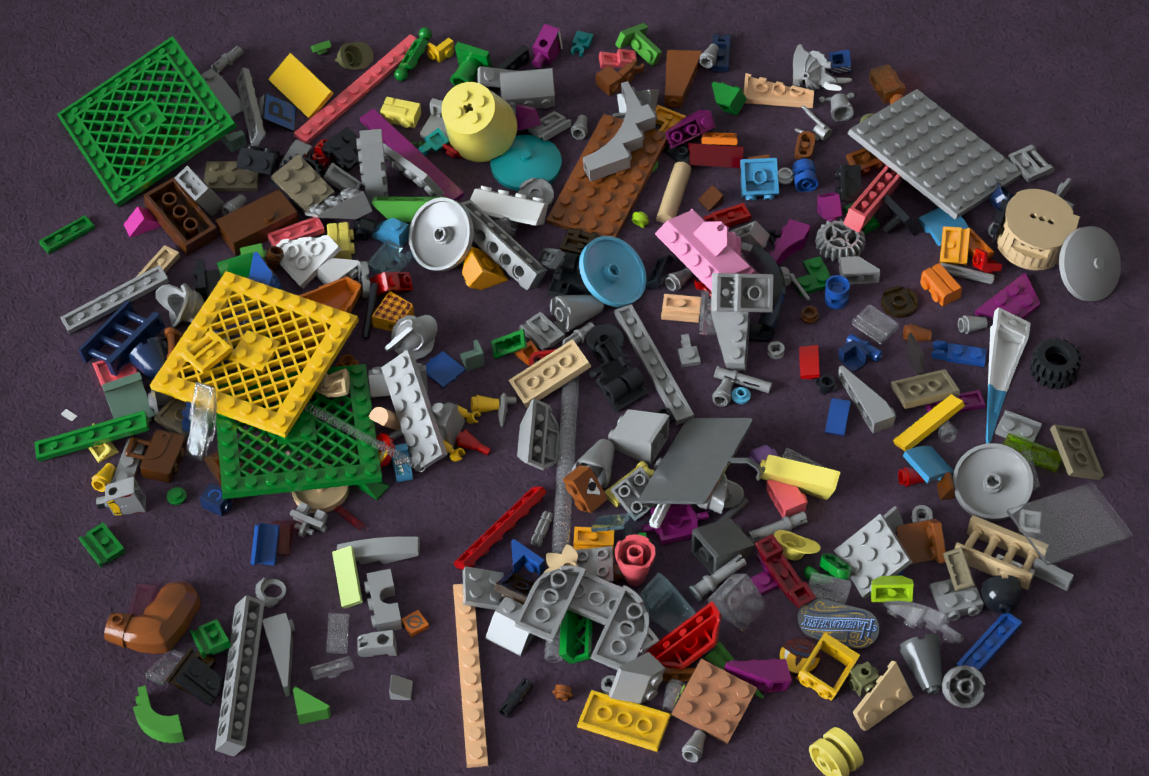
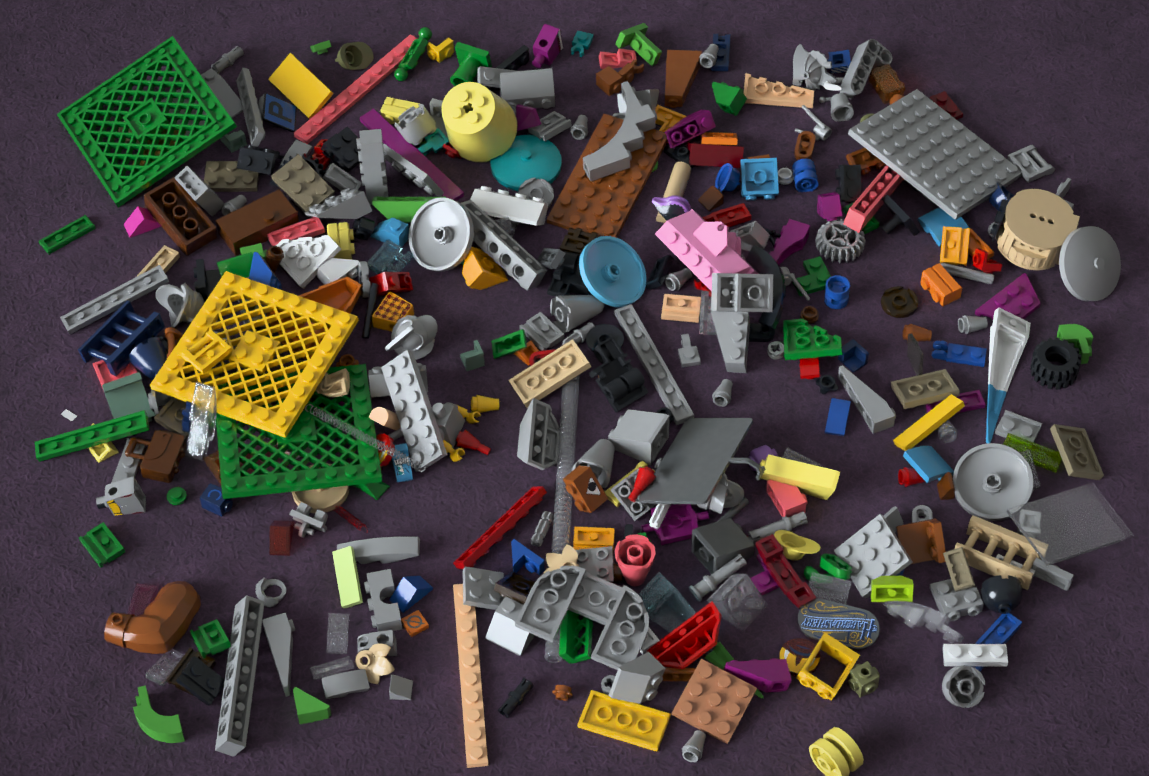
(103, 477): yellow cone -> none
(265, 544): blue panel -> none
(344, 683): none -> light grey slope
(377, 663): none -> tan plate
(410, 591): none -> blue slope
(415, 124): none -> light grey brick
(443, 369): blue piece -> none
(504, 400): light grey bar -> none
(610, 522): clear light blue piece -> none
(640, 219): lime plate -> none
(643, 480): none -> red cone
(671, 206): none -> hat
(672, 694): clear cone -> none
(727, 178): none -> blue piece
(738, 398): medium azure plate -> none
(742, 379): light grey pin -> none
(808, 341): none -> green plate
(858, 270): light grey slope -> none
(866, 56): none -> light grey beam
(874, 353): blue pin -> none
(875, 324): clear plate -> none
(884, 699): tan wing -> none
(924, 661): dark grey cone -> none
(947, 104): none -> dark red plate
(975, 654): none -> white plate
(1079, 336): none -> bright green brick

